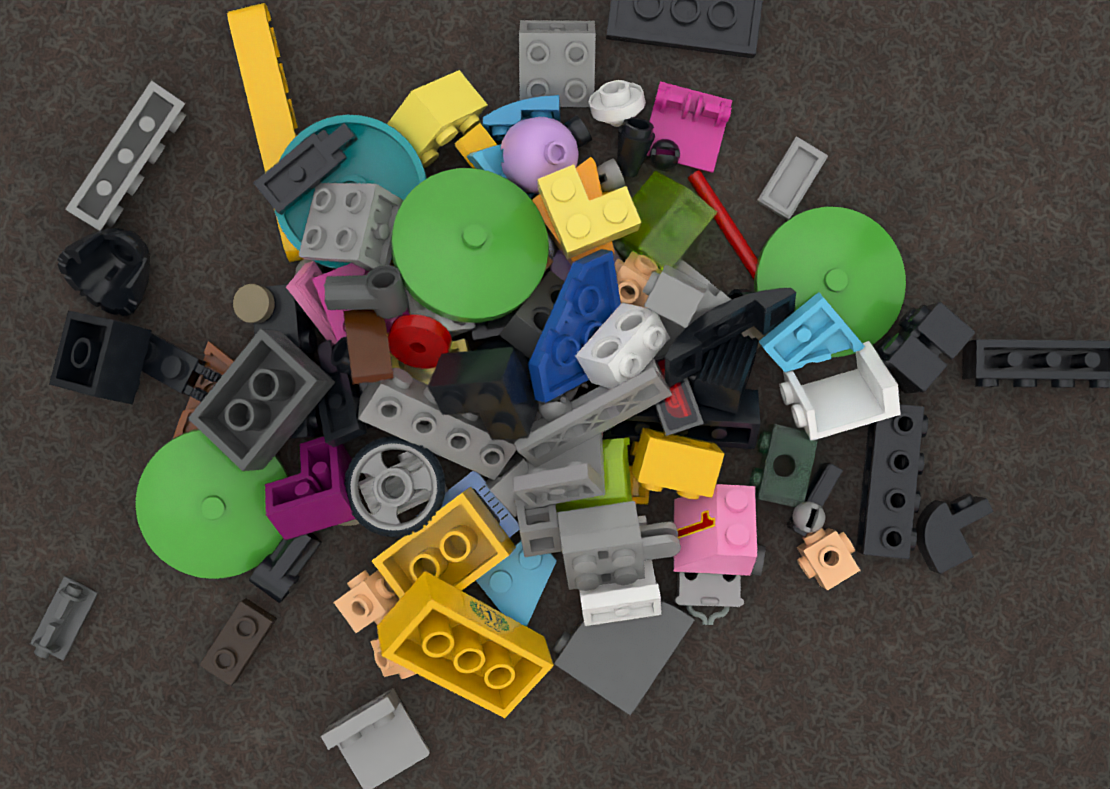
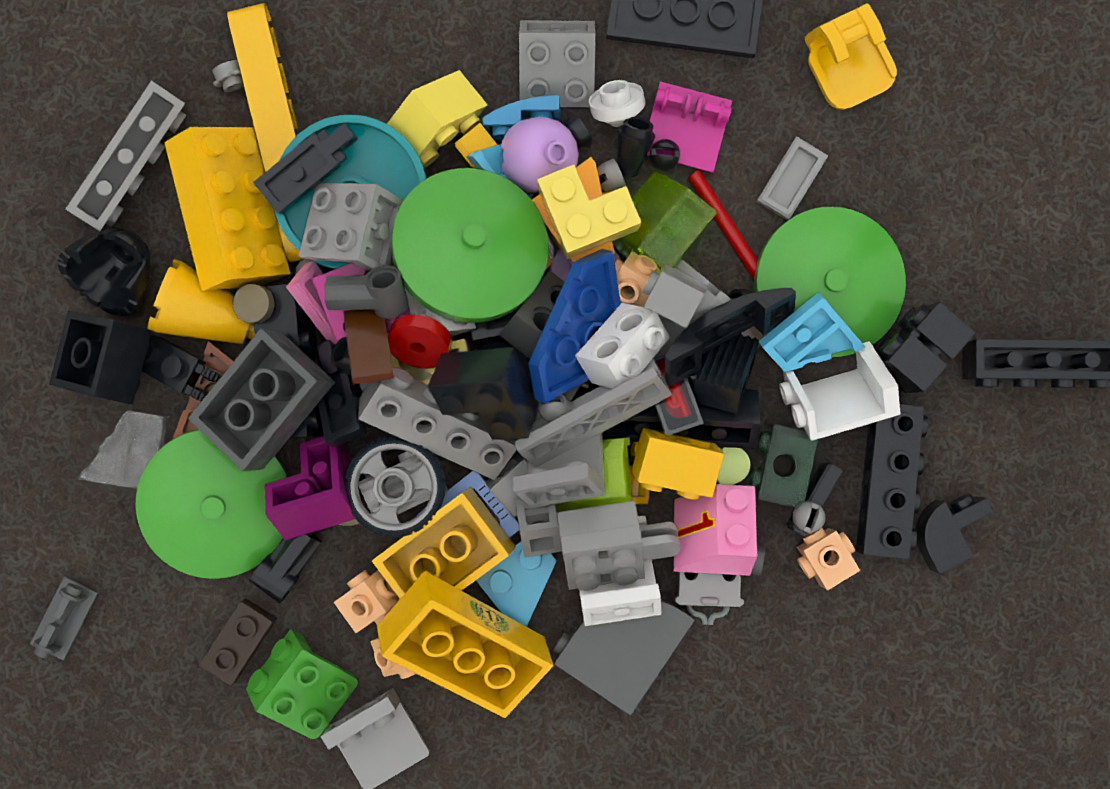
(127, 450): none -> clear wing
(194, 313): none -> yellow cone
(223, 211): none -> yellow brick
(228, 76): none -> light grey plate
(299, 687): none -> bright green bracket
(734, 466): none -> yellowish green tile
(851, 58): none -> yellow piece

